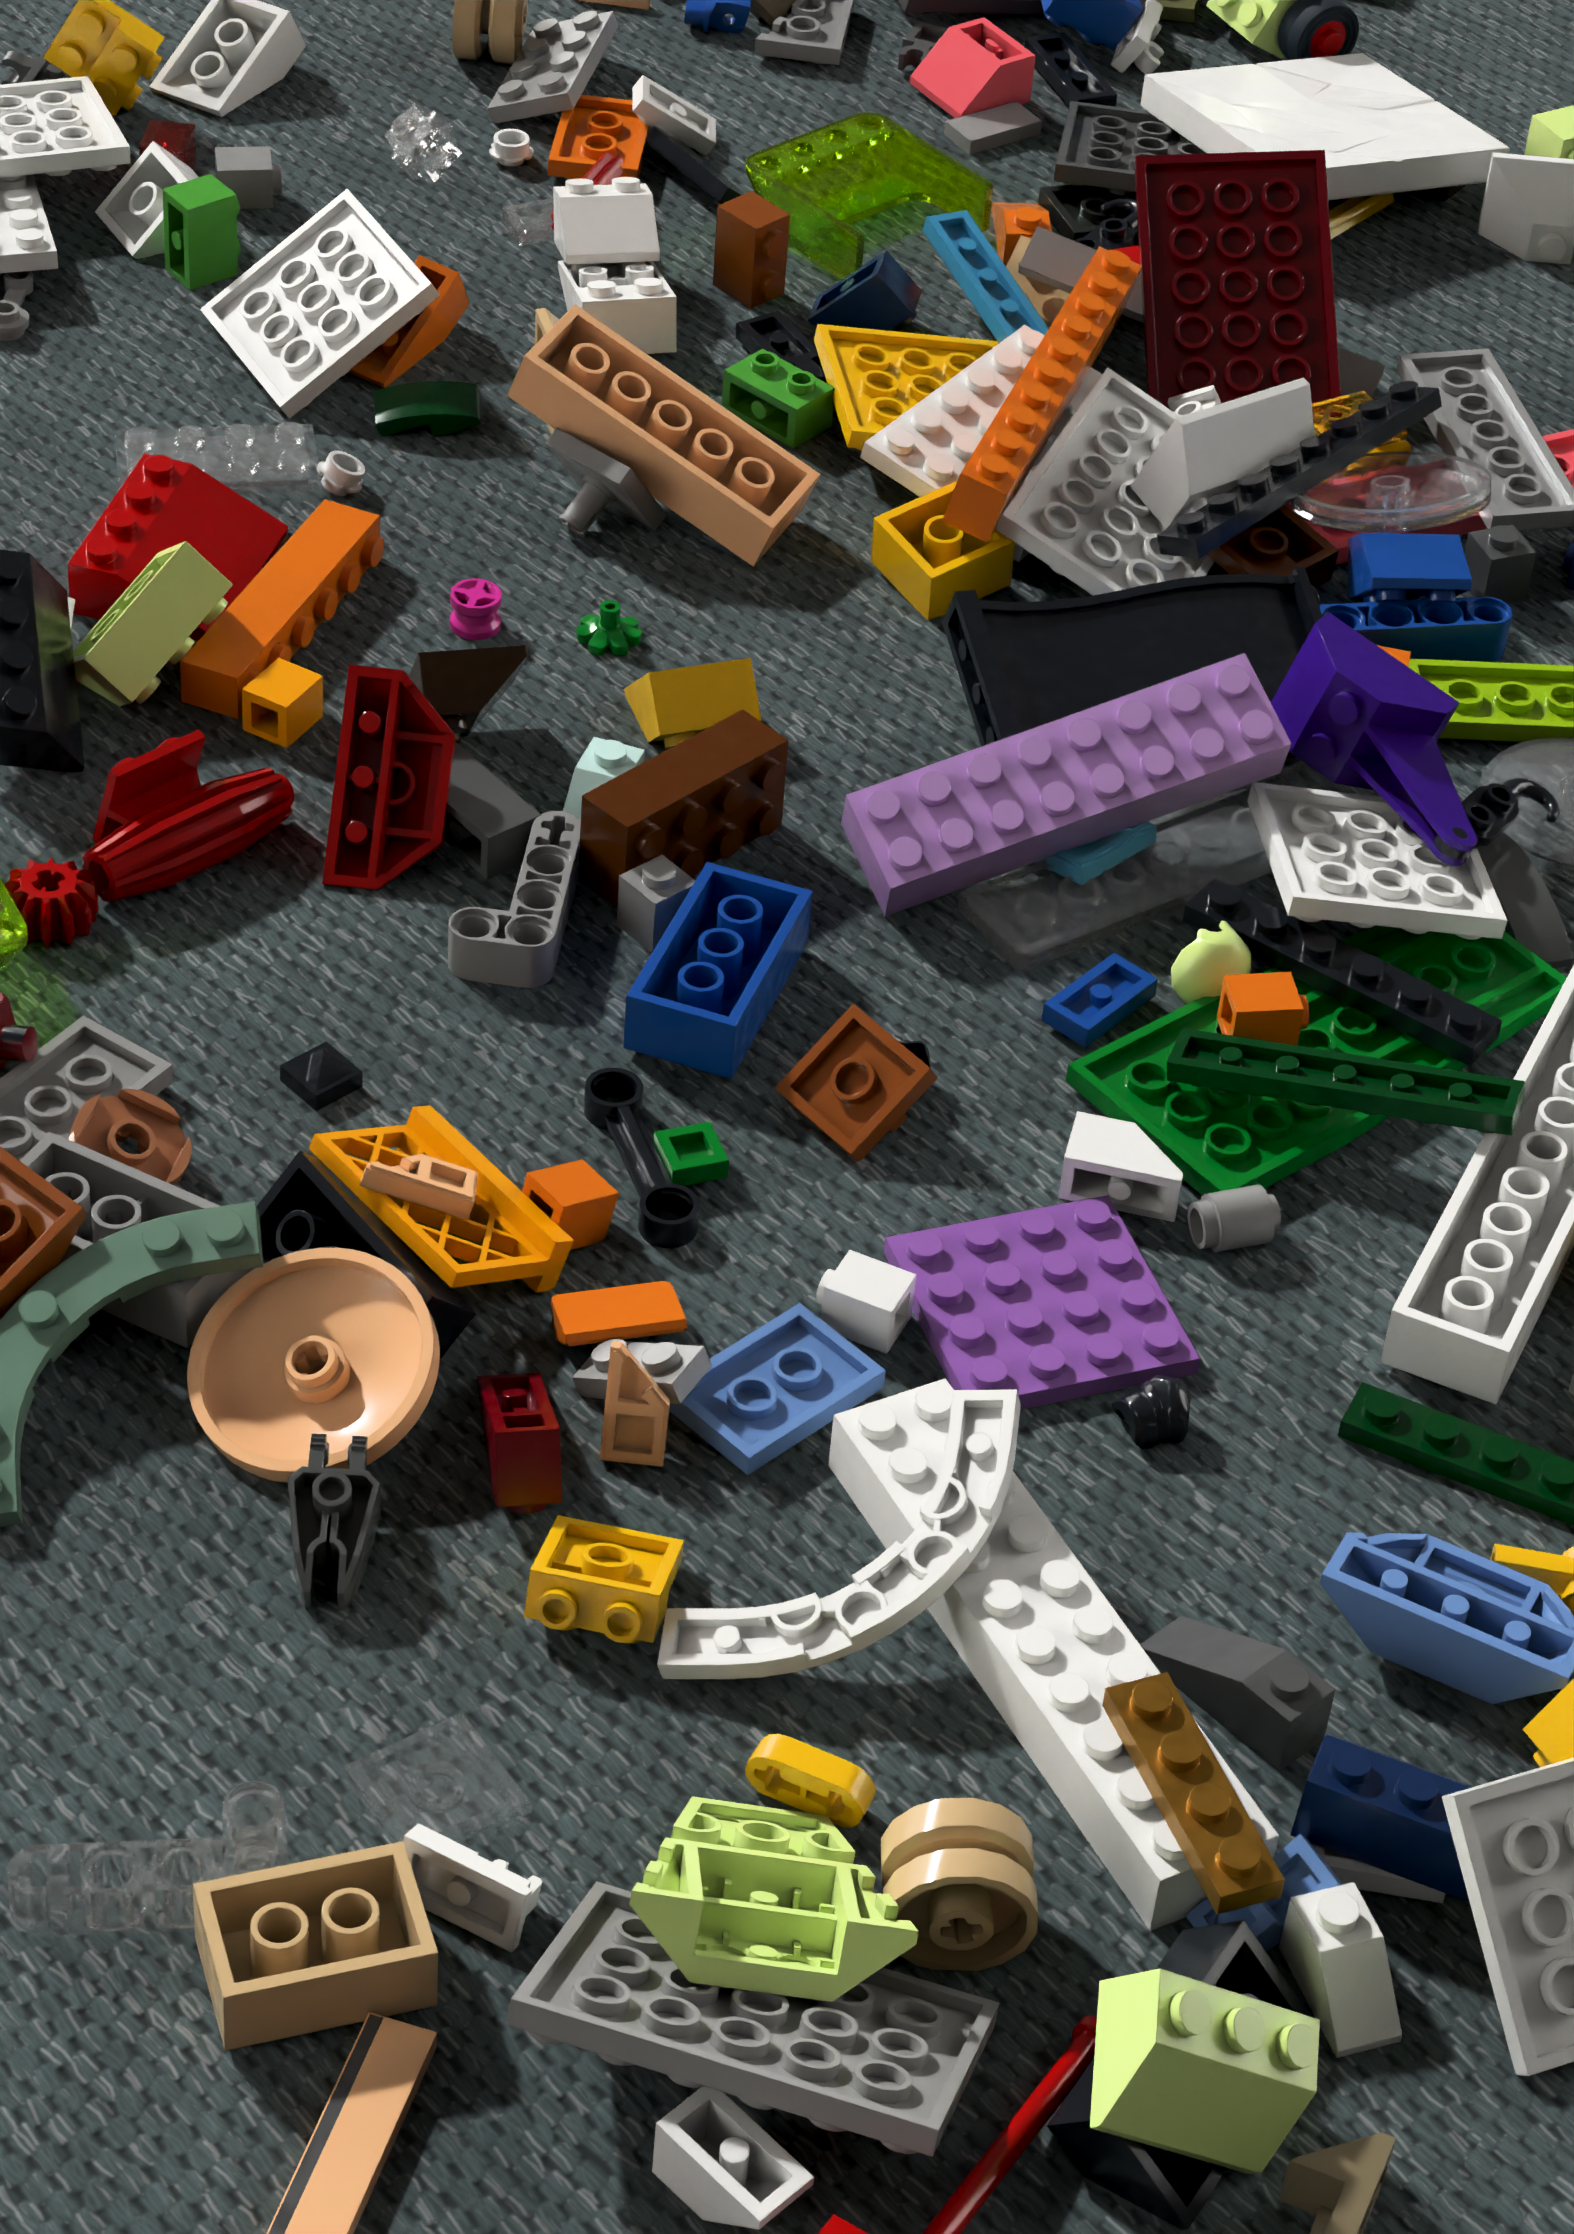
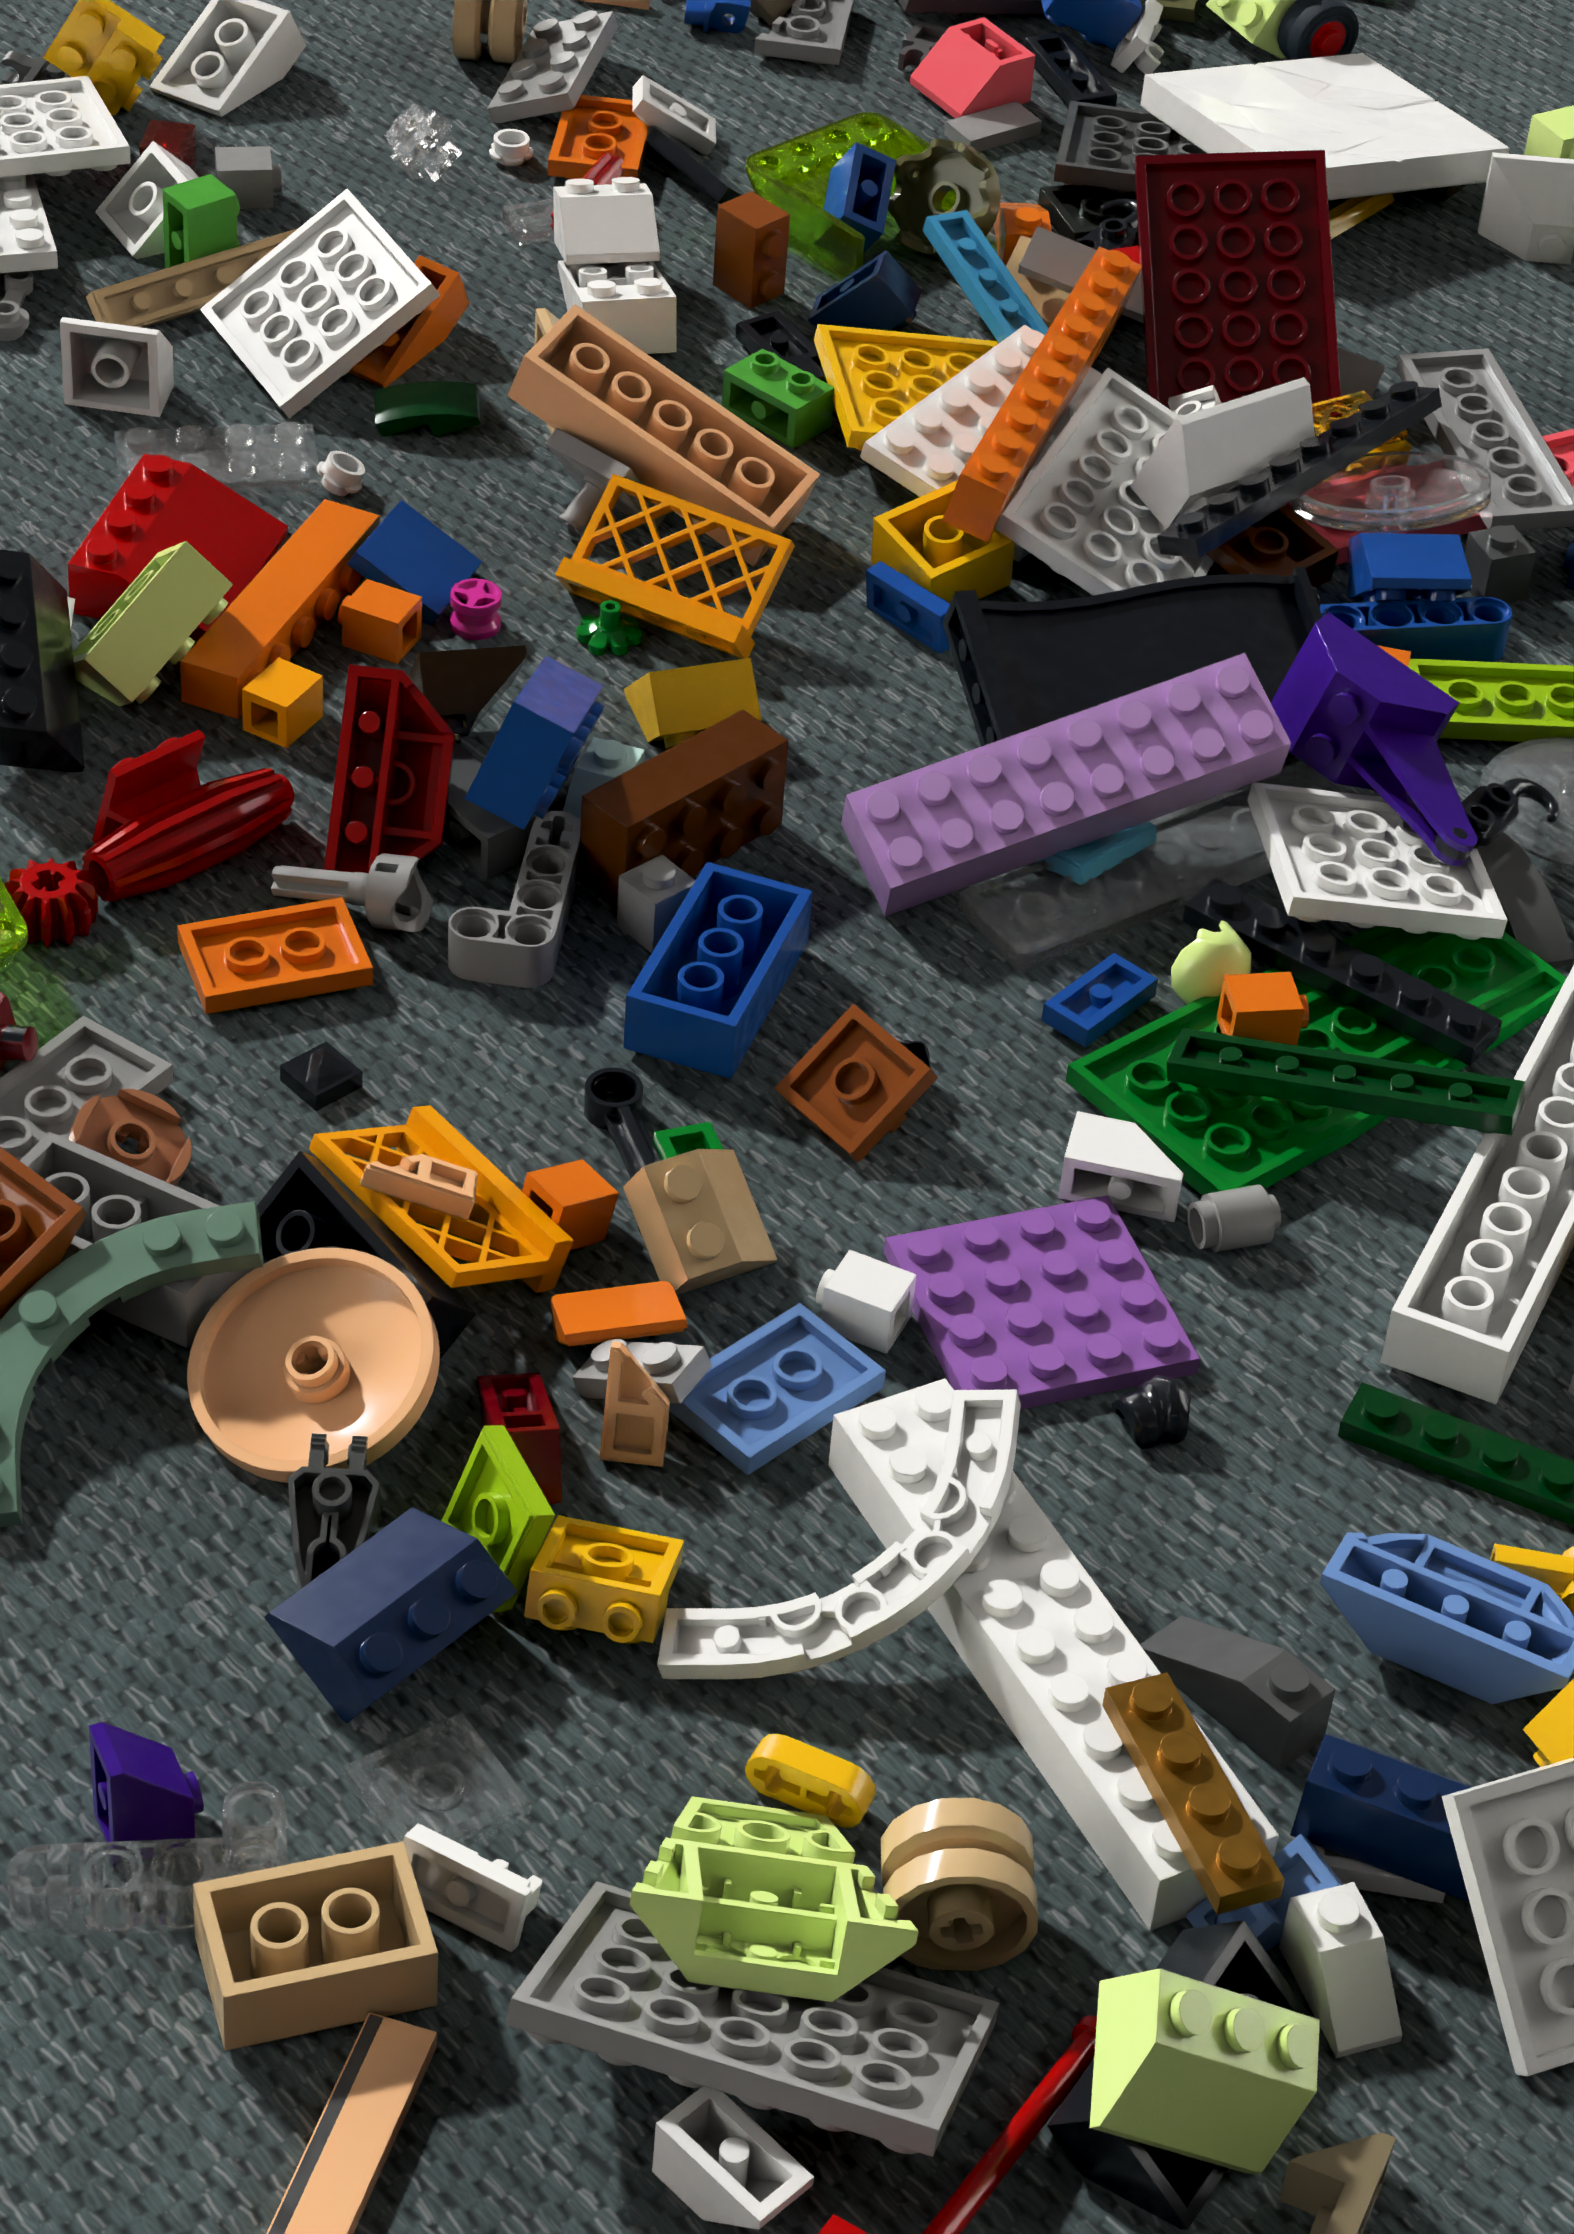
(115, 367): none -> white slope
(140, 1788): none -> dark purple slope
(177, 289): none -> tan tile
(274, 955): none -> orange plate
(381, 621): none -> orange brick
(388, 888): none -> light grey piece
(389, 1609): none -> dark blue slope
(415, 558): none -> blue tile
(501, 1506): none -> lime tile
(537, 744): none -> blue brick
(660, 606): none -> light orange fence
(698, 1218): none -> tan slope
(861, 191): none -> blue brick
(907, 605): none -> blue plate
(926, 180): none -> olive plate

